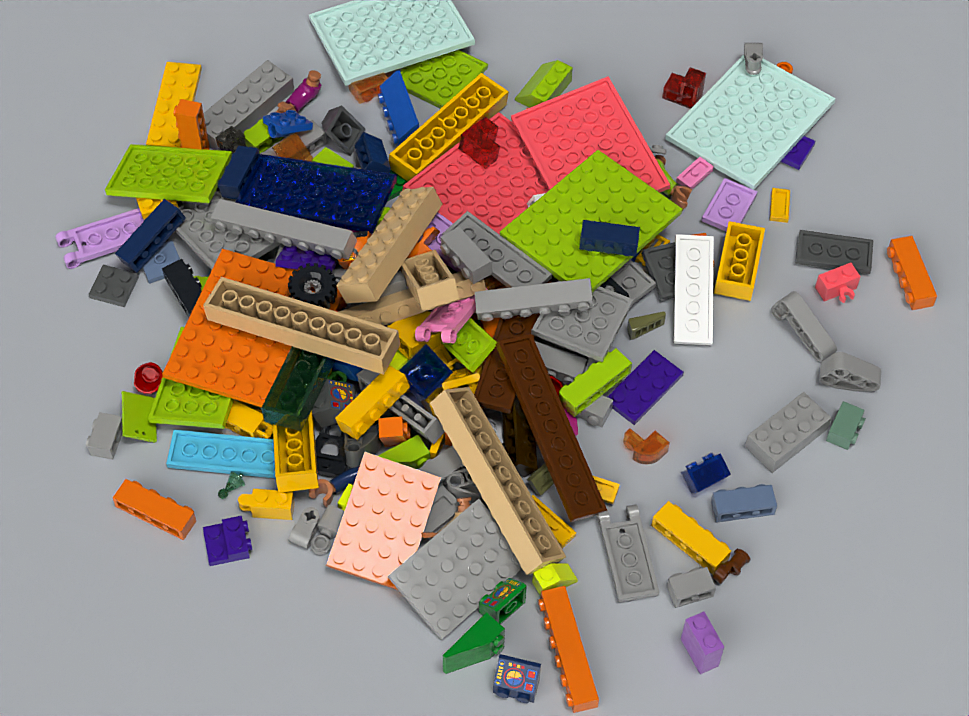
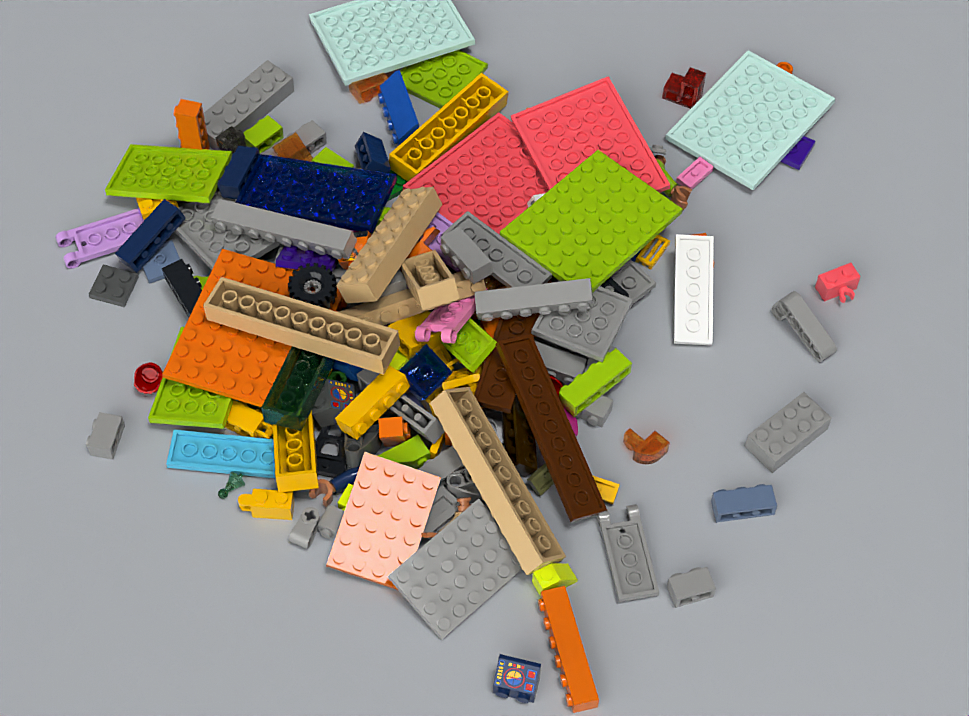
(135, 417): lime container -> none
(154, 509): orange brick -> none
(178, 83): yellow plate -> none
(227, 541): dark purple plate -> none
(285, 123): blue plate -> none
(302, 94): magenta piece -> none
(320, 544): light grey plate -> none
(342, 128): dark grey slope -> none
(476, 645): green slope -> none
(479, 142): clear red brick -> none
(504, 600): green slope -> none
(546, 83): lime slope -> none
(560, 529): yellow tile -> none
(609, 238): dark blue brick -> none
(643, 324): olive slope -> none
(644, 387): dark purple plate -> none
(661, 266): dark grey plate -> none
(691, 537): yellow brick -> none
(702, 642): medium lavender brick -> none
(705, 473): clear blue brick -> none
(729, 204): lavender plate -> none
(733, 566): reddish brown connector -> none
(739, 261): yellow brick -> none
(753, 57): light grey piece -> none
(780, 205): yellow tile -> none
(834, 251): dark grey plate -> none
(845, 425): sand green brick -> none
(849, 373): light grey beam -> none
(911, 273): orange brick -> none

